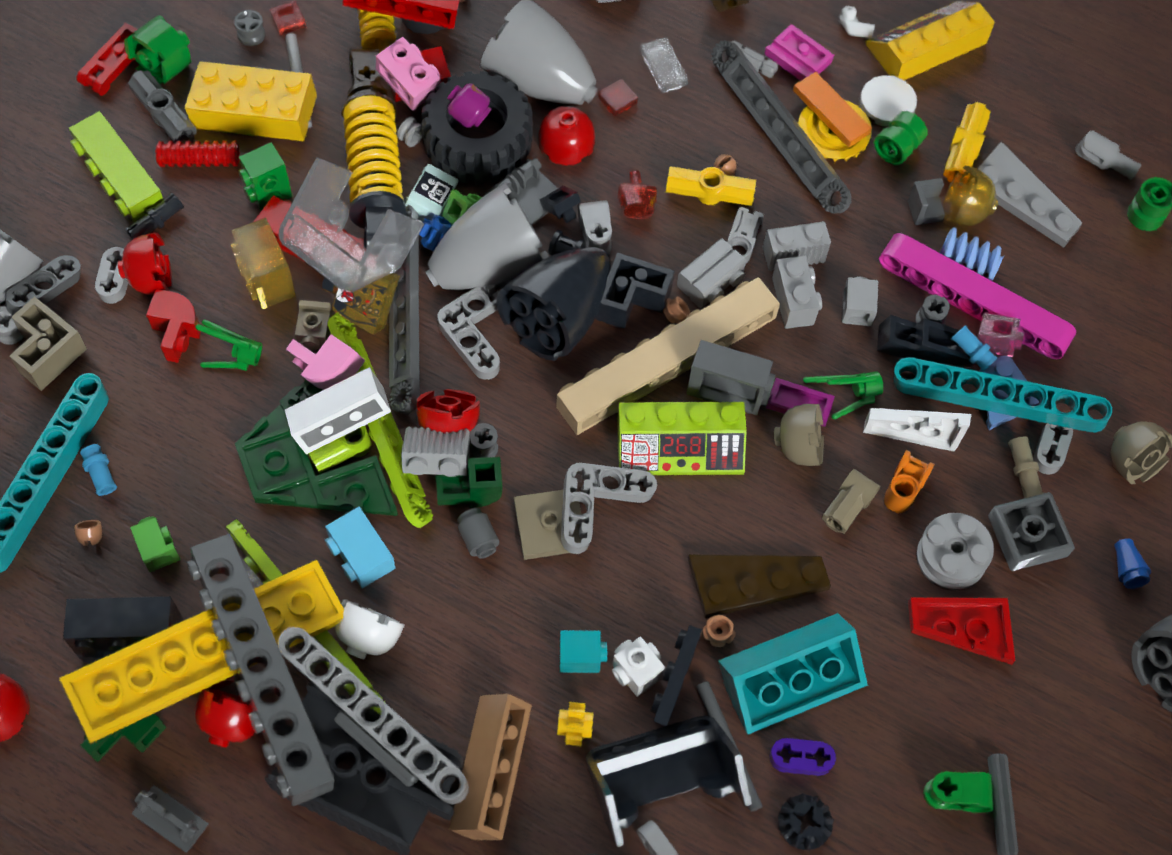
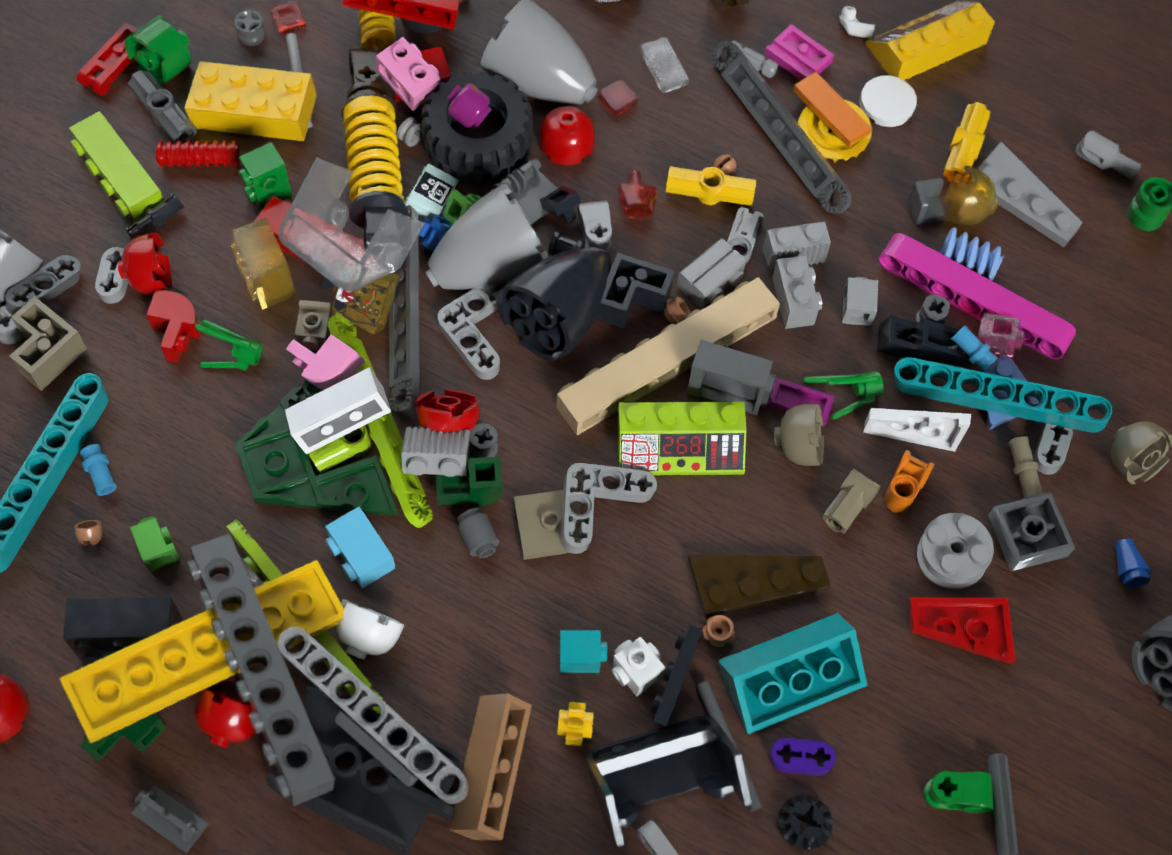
(900, 138): green wheel -> none

